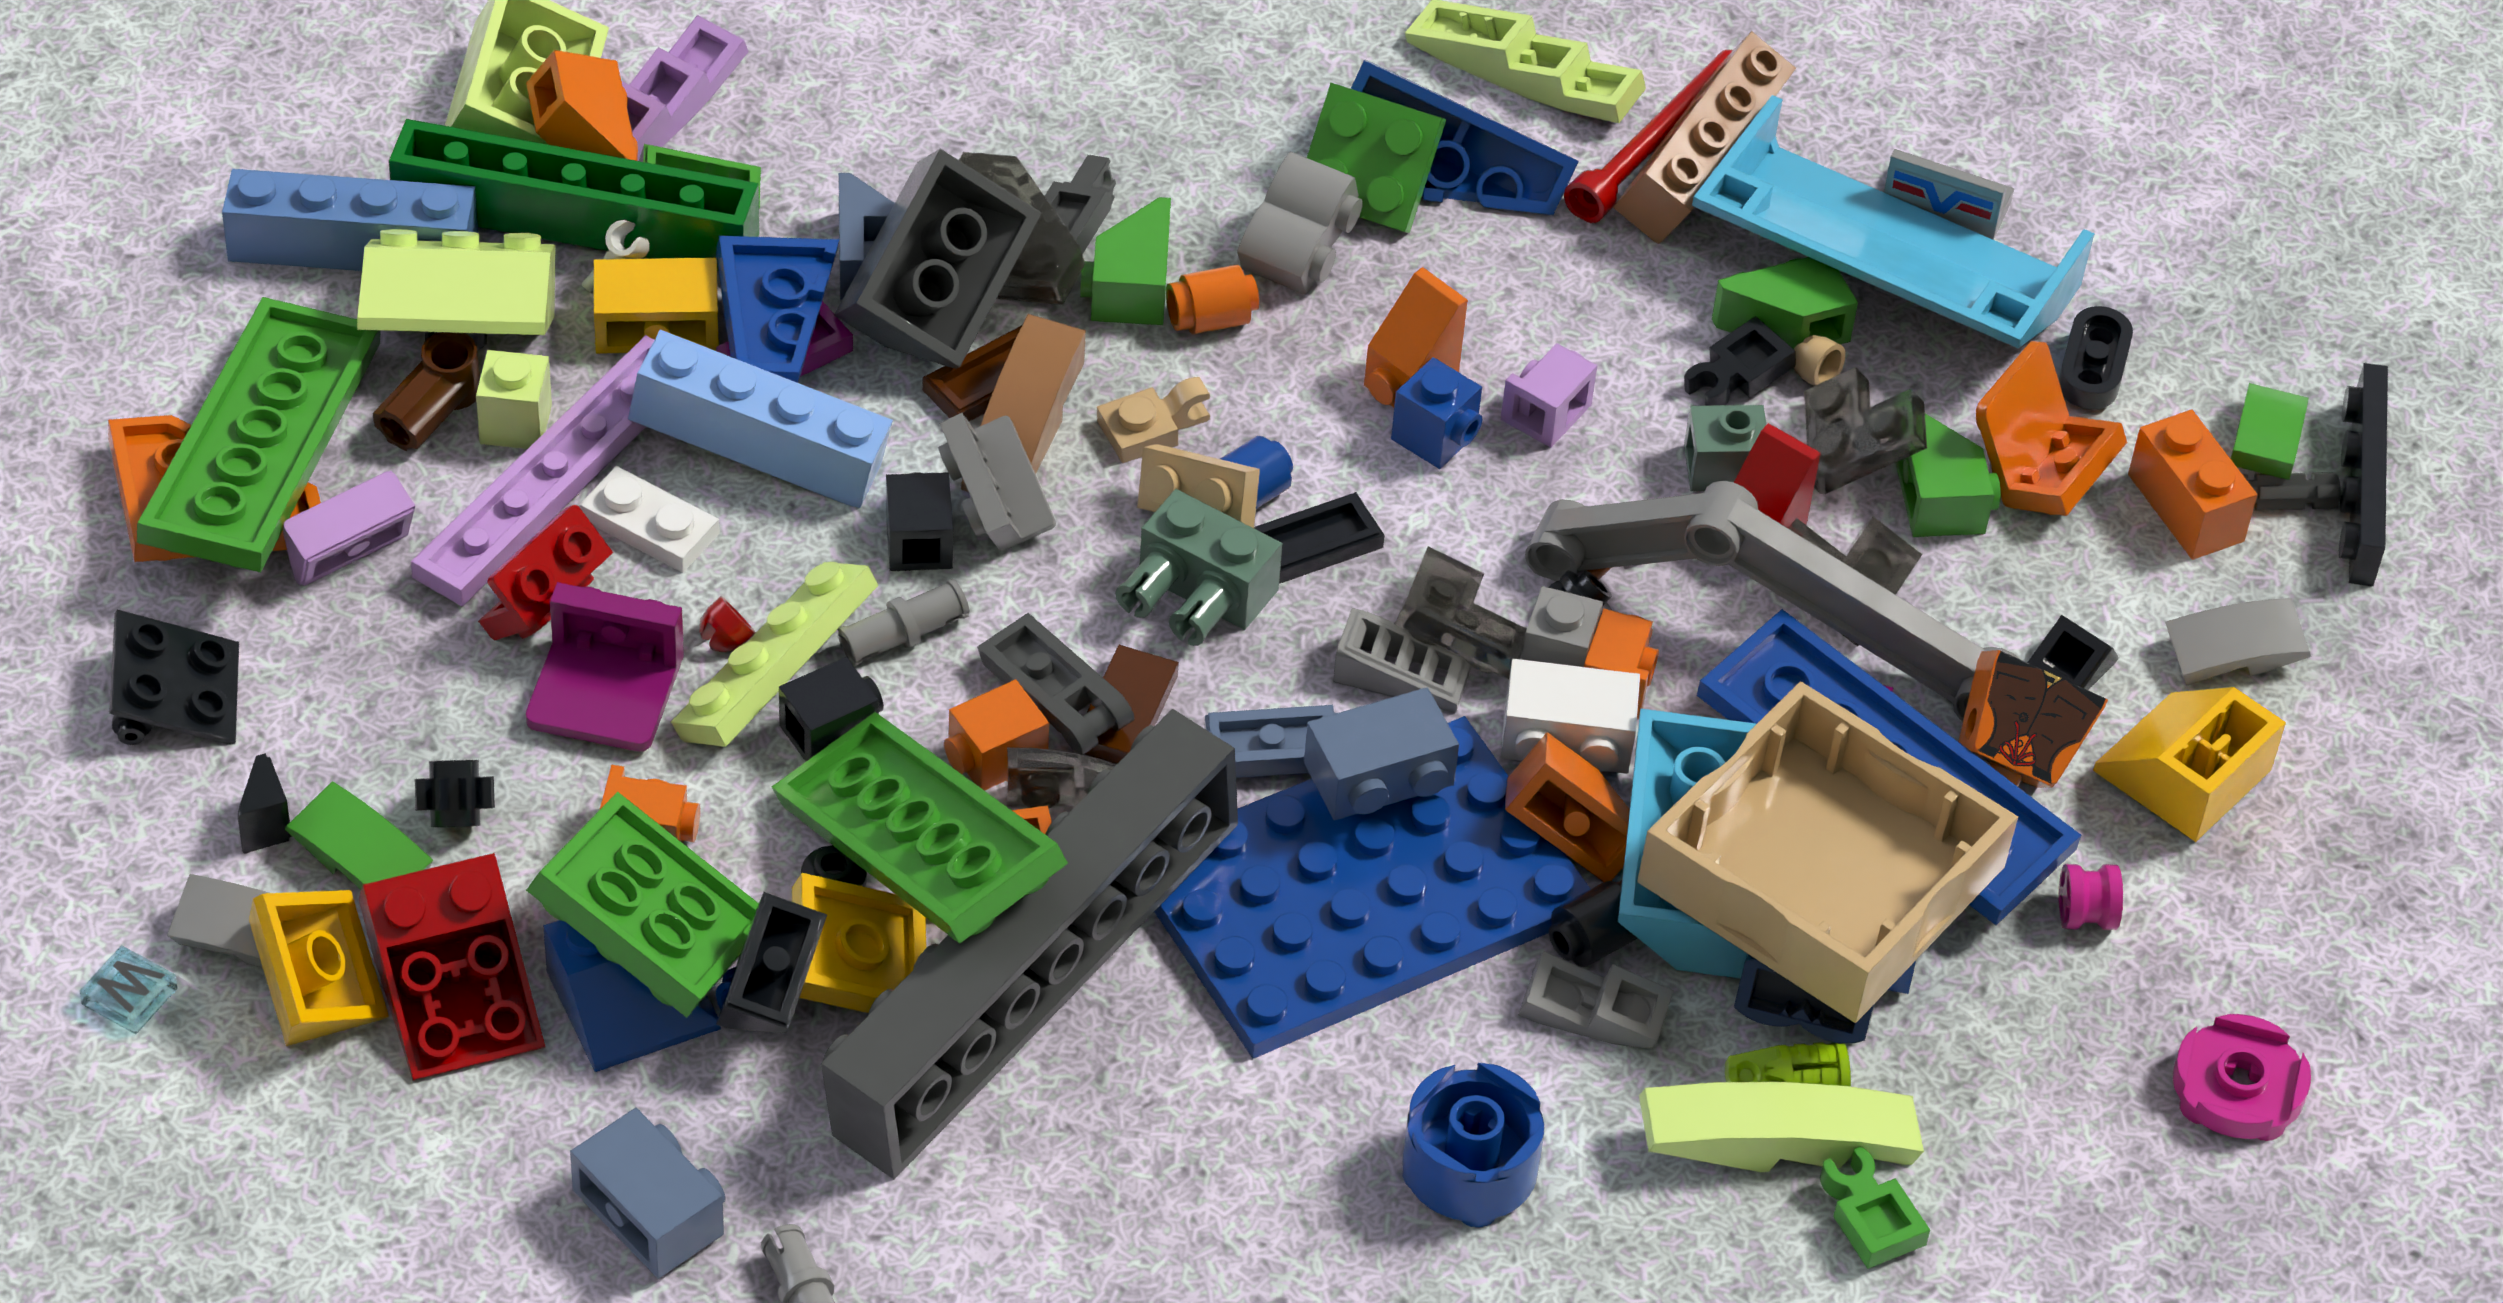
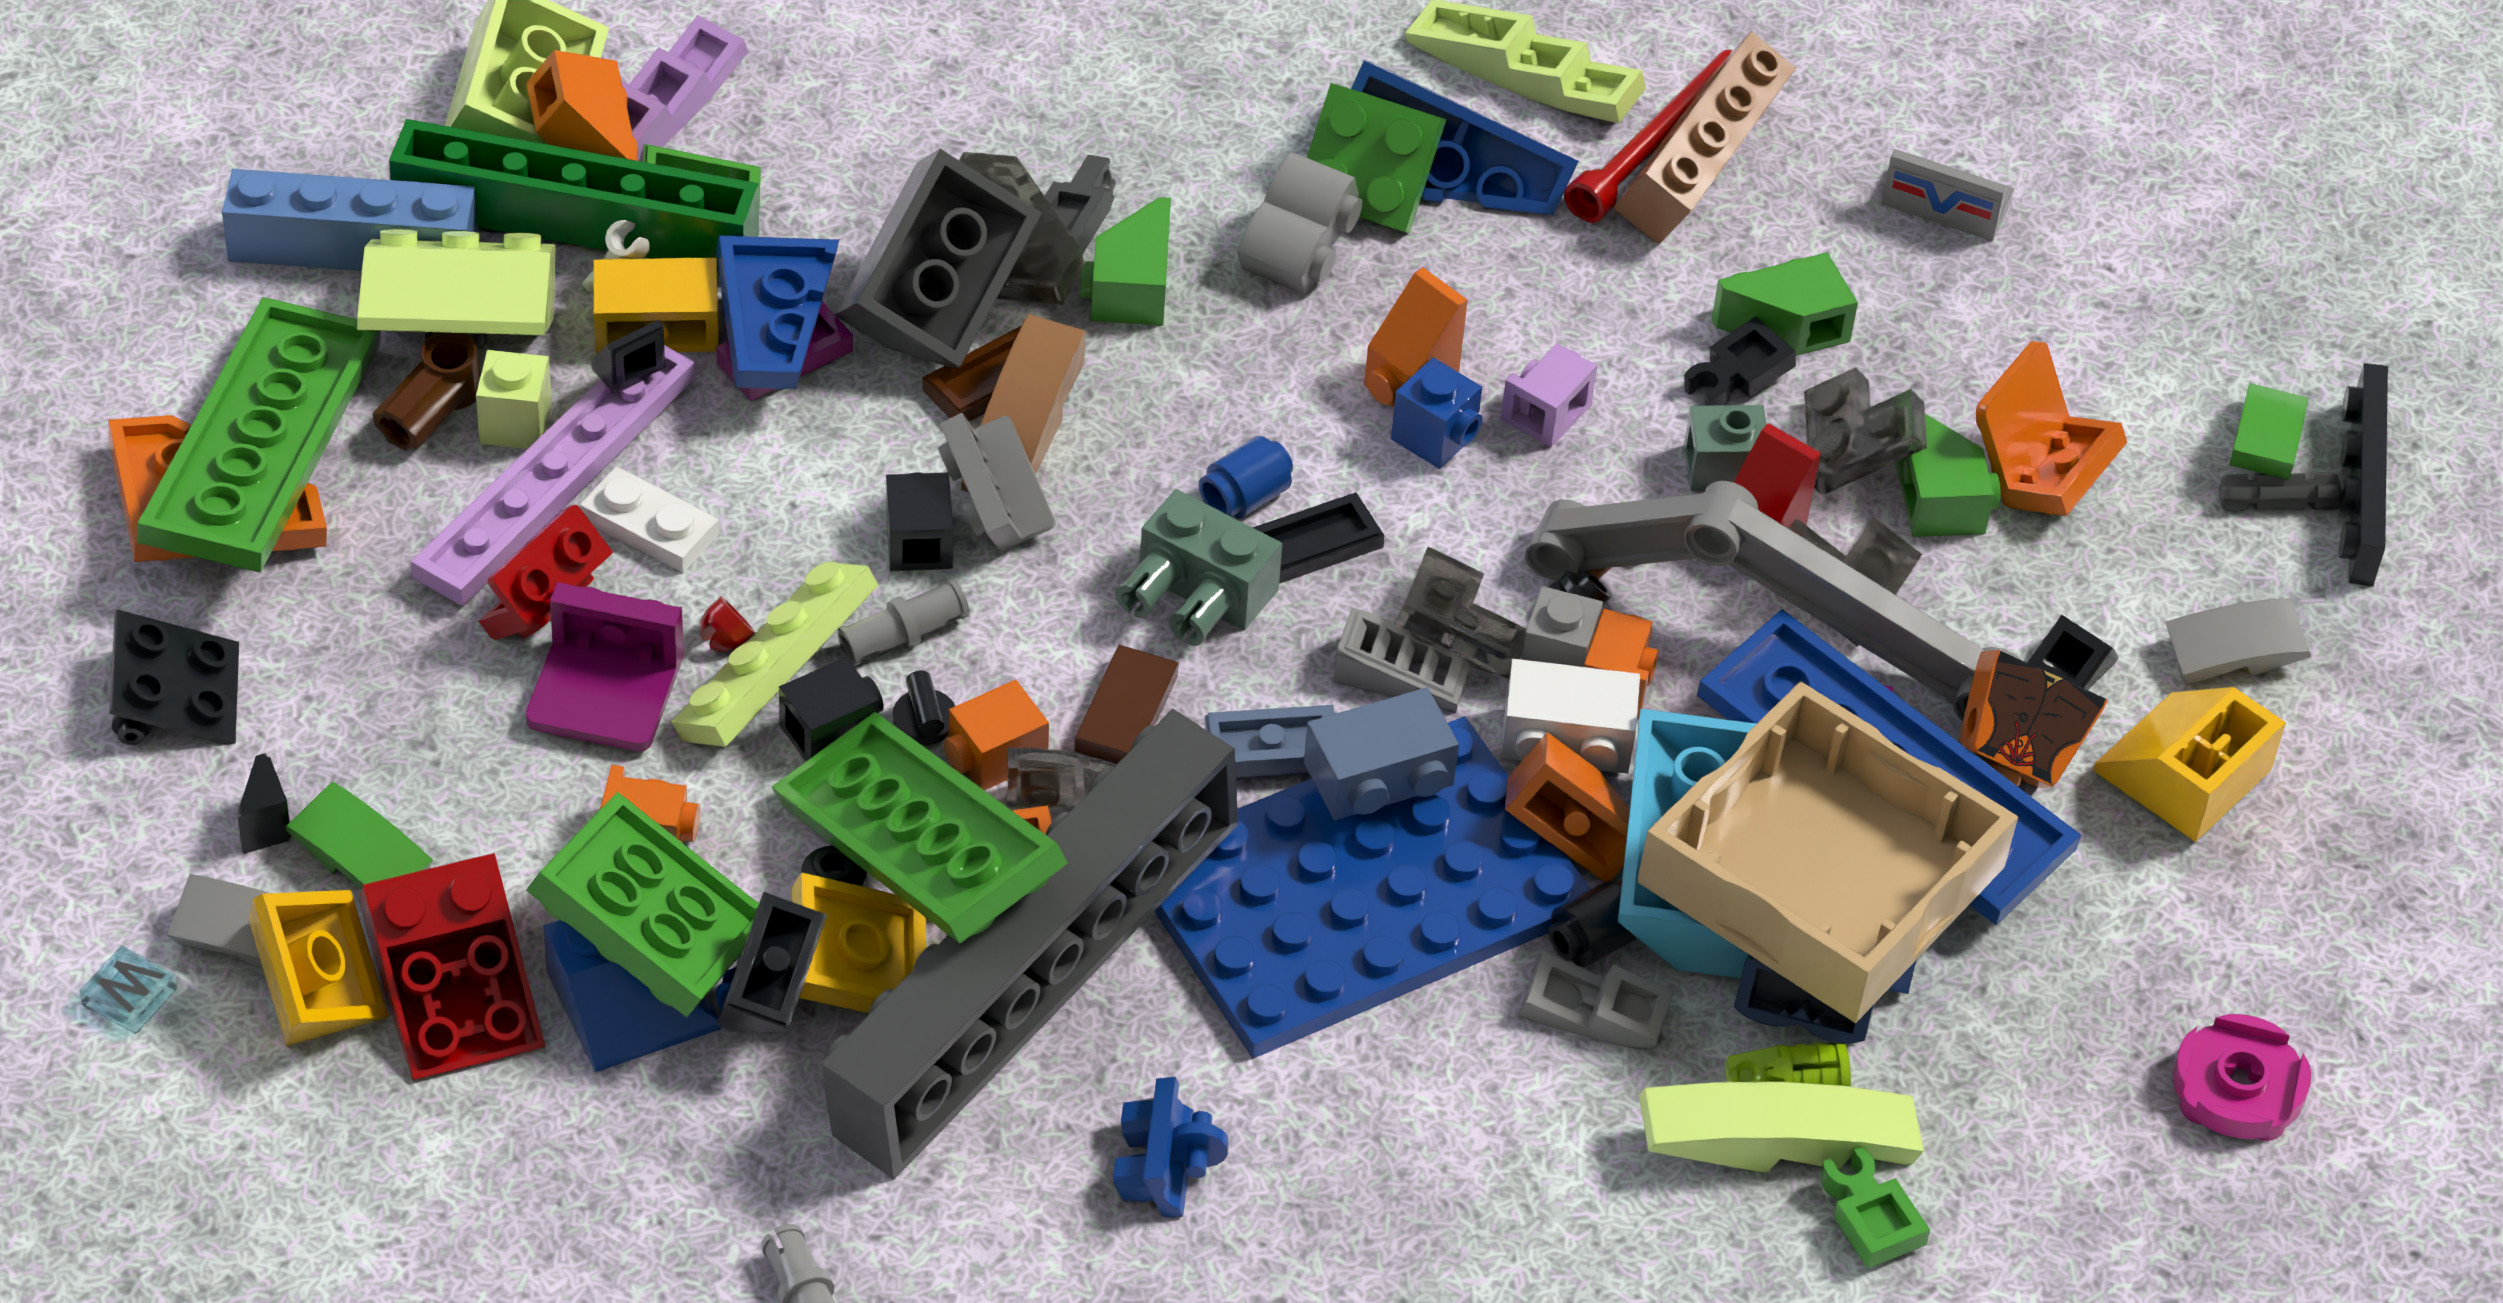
(347, 527): lavender slope -> none
(454, 793): black gear -> none
(631, 357): none -> black slope
(648, 1191): sand blue brick -> none
(759, 419): light blue brick -> none
(860, 220): sand blue slope -> none
(923, 710): none -> black plate
(1056, 682): dark grey plate -> none
(1148, 420): tan plate -> none
(1176, 1144): none -> blue hips
(1212, 299): orange brick -> none
(1213, 481): tan plate -> none
(1473, 1143): blue brick -> none
(1819, 359): tan hinge -> none
(1888, 238): medium azure slope -> none
(2090, 896): dark pink wheel -> none
(2095, 357): black plate -> none
(2192, 484): orange brick -> none

